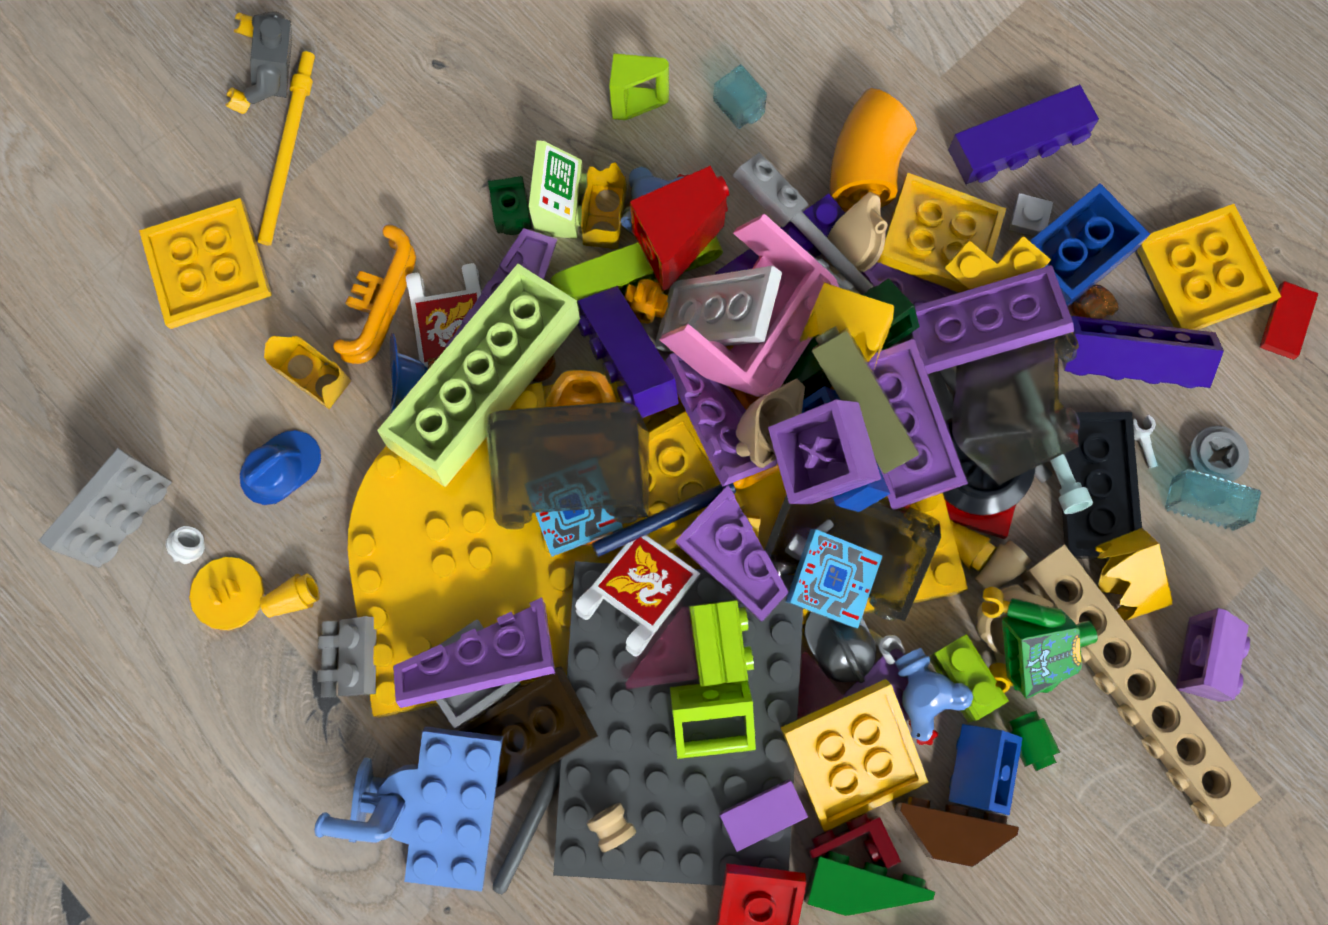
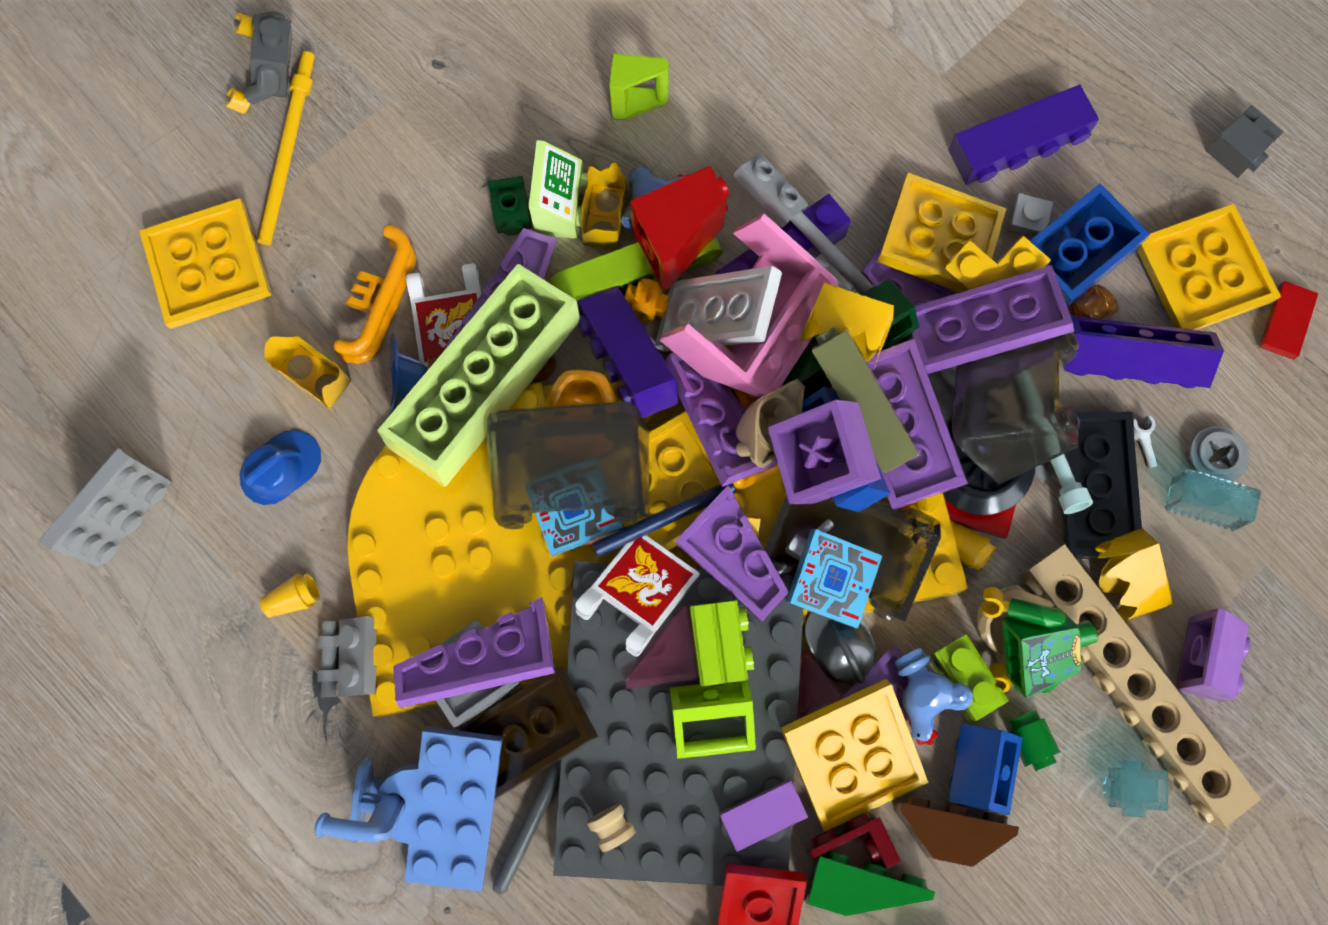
(185, 544): white plate -> none
(226, 593): yellow piece -> none
(740, 97): clear light blue brick -> none
(860, 234): tan hat -> none
(870, 149): light orange brick -> none
(887, 644): white hand -> none
(1003, 566): tan cone -> none
(1136, 788): none -> clear light blue brick
(1244, 142): none -> dark grey brick

